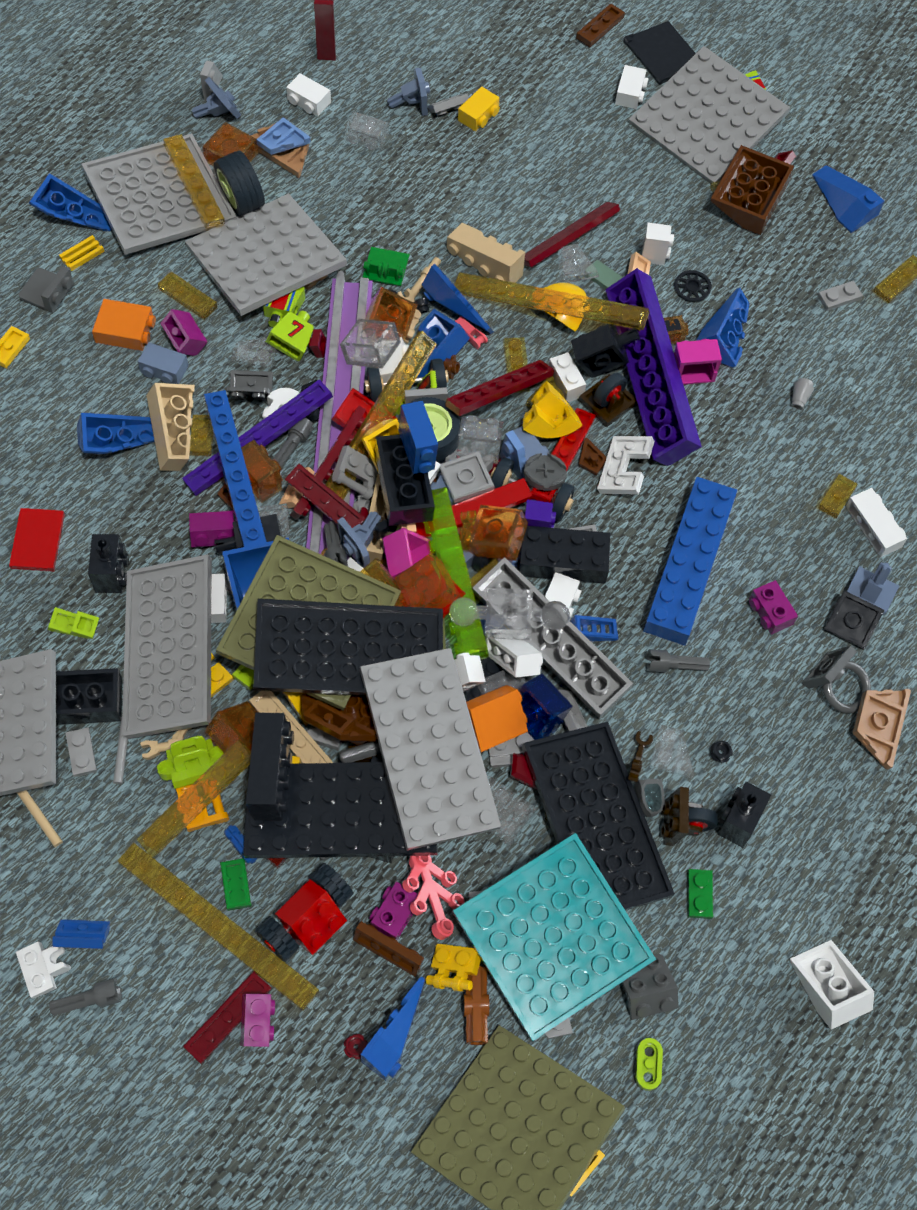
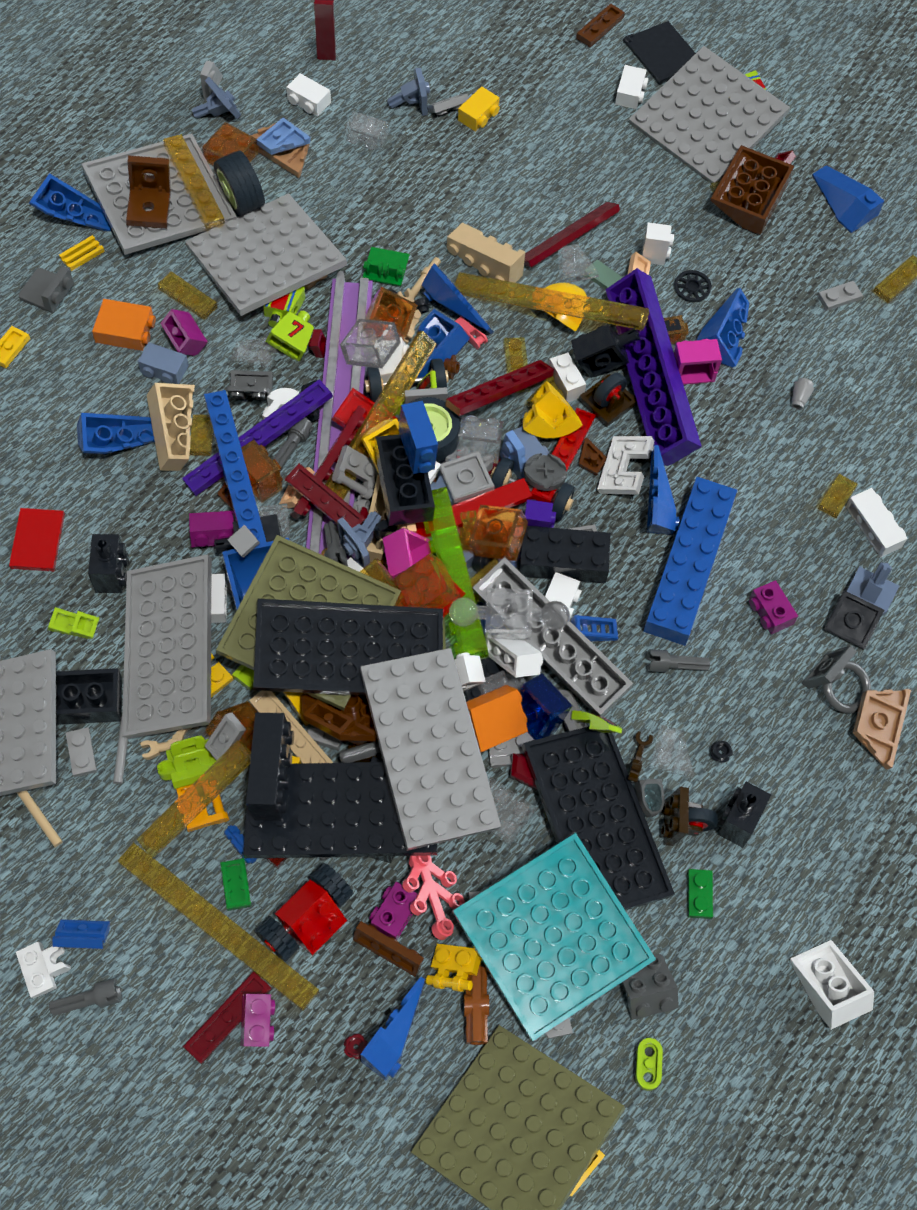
(148, 191): none -> reddish brown bracket
(225, 735): none -> light grey plate
(243, 541): none -> light grey tile
(596, 722): none -> lime slope
(661, 505): none -> blue wedge

